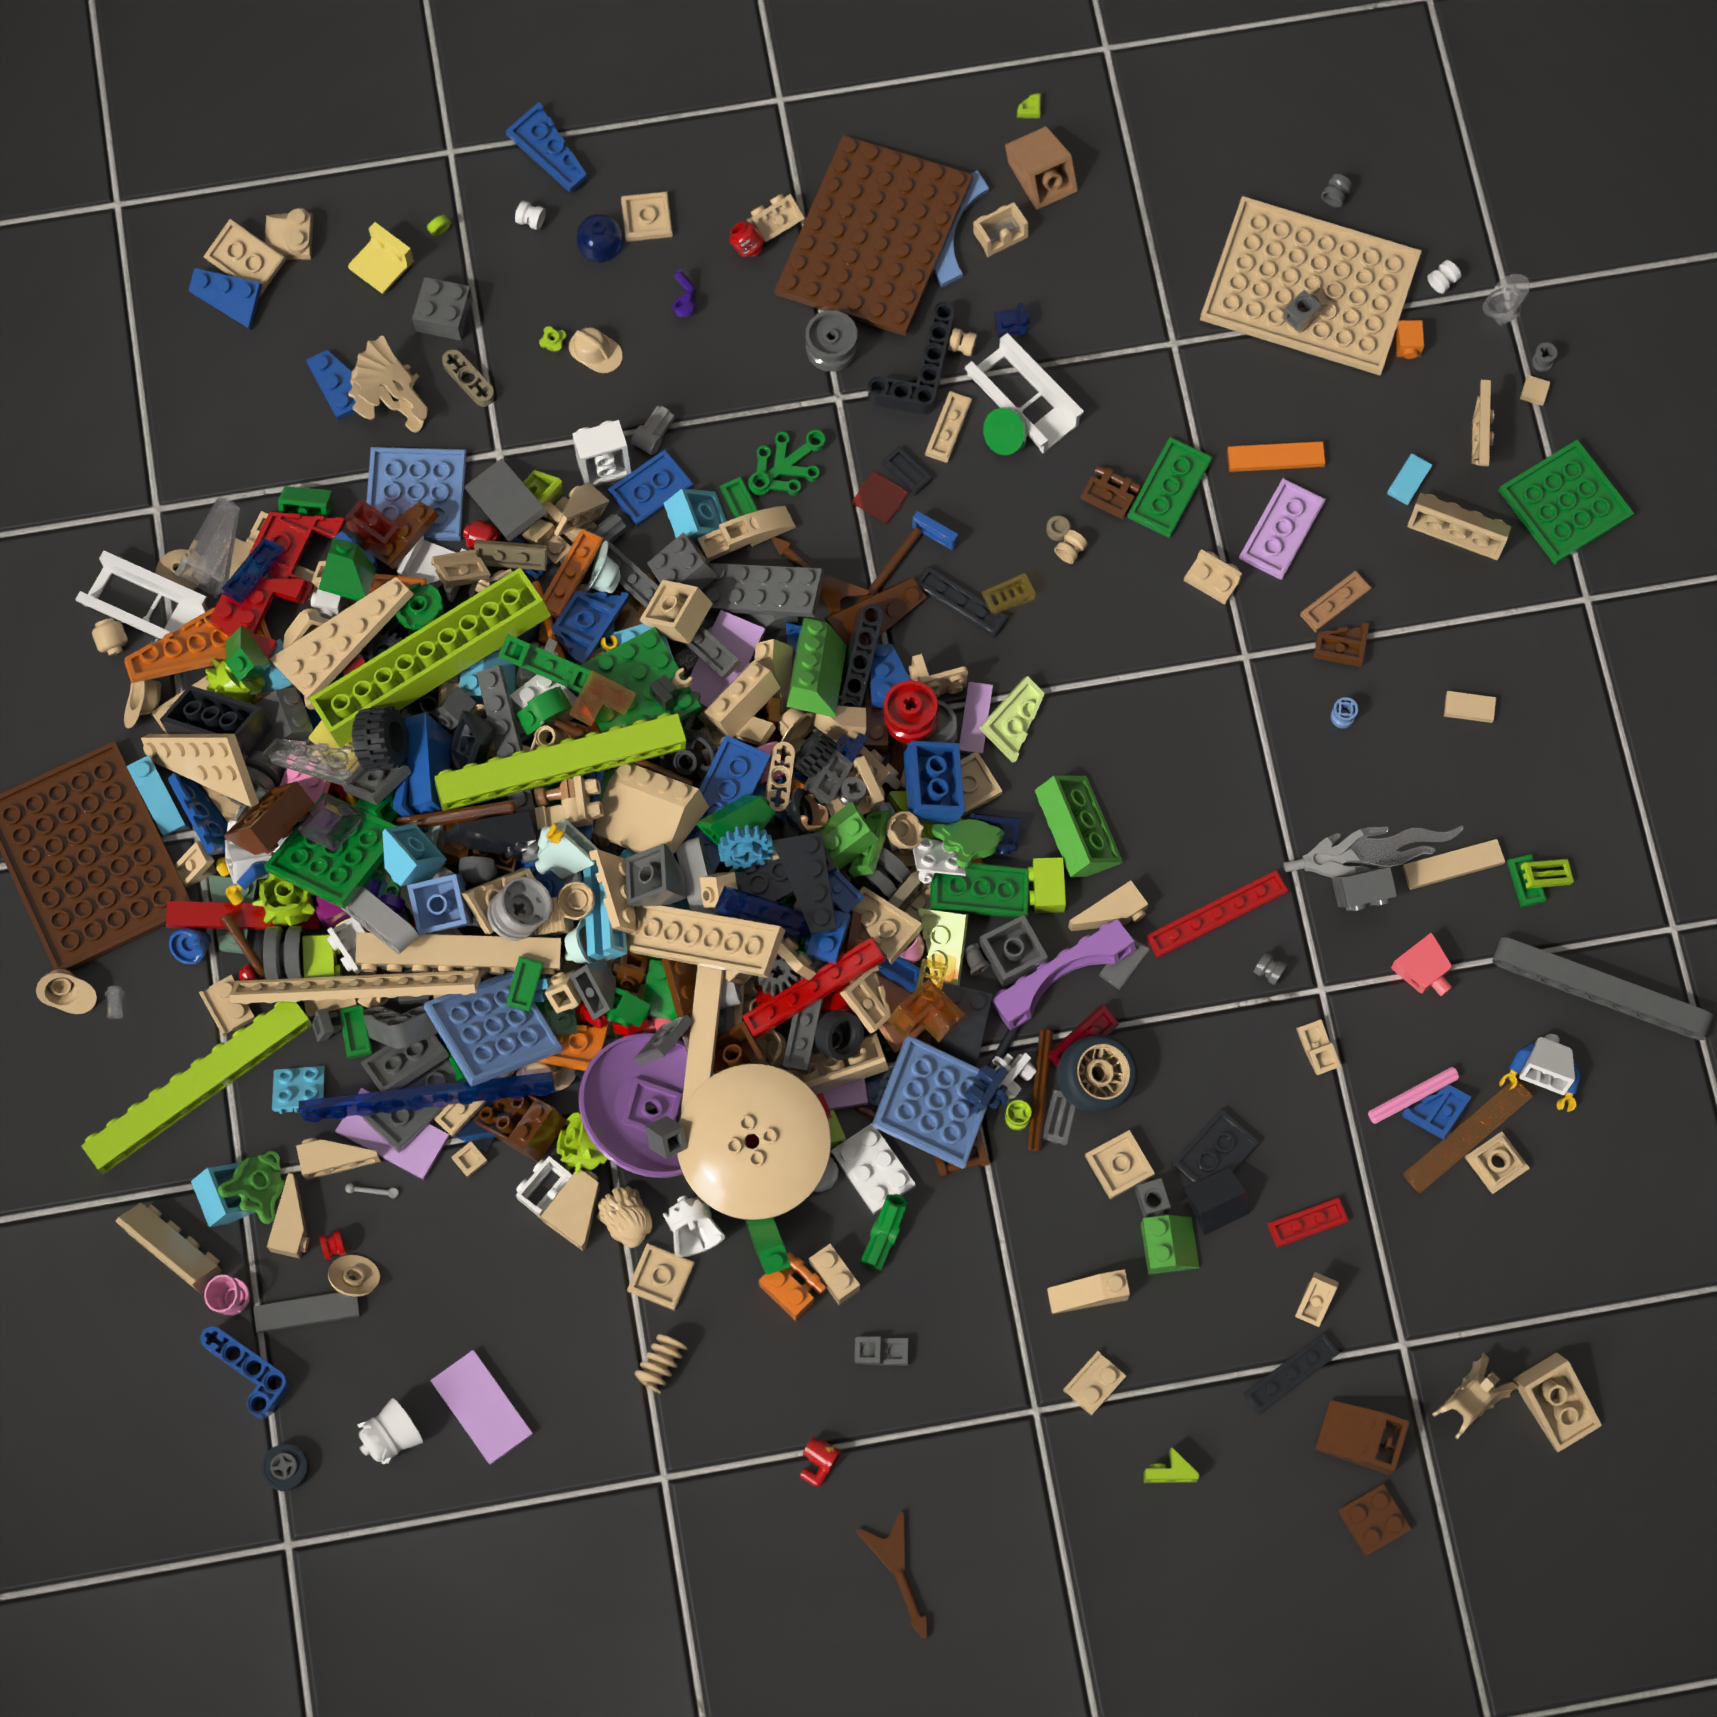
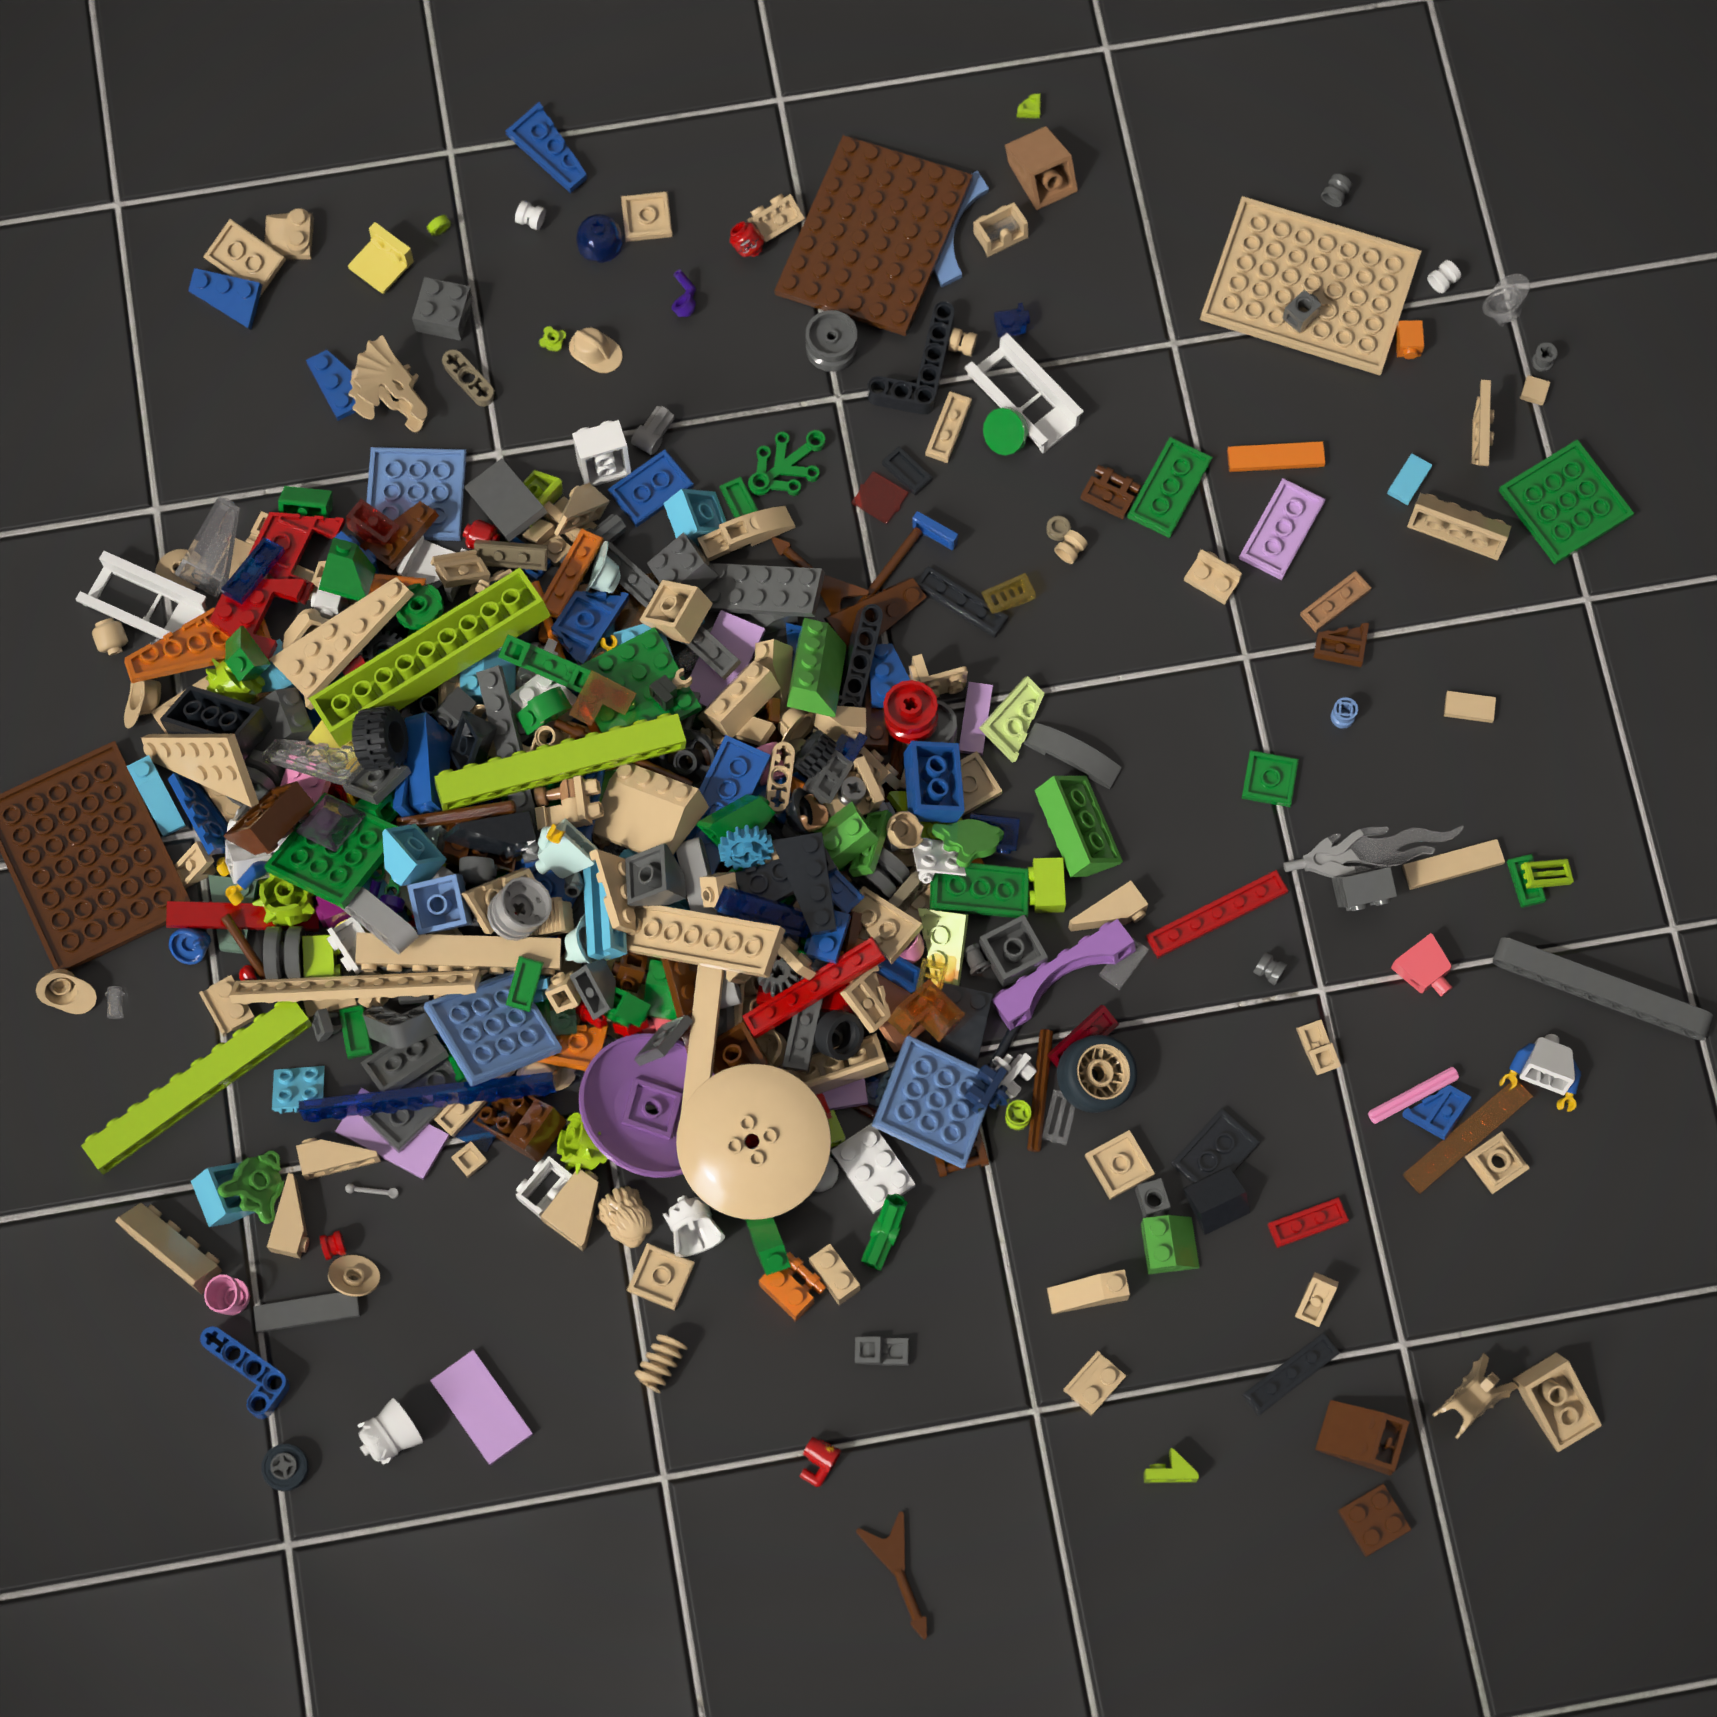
(576, 900): tan hair -> none
(666, 1137): dark grey brick -> none
(1073, 752): none -> dark grey slope
(1270, 778): none -> green tile

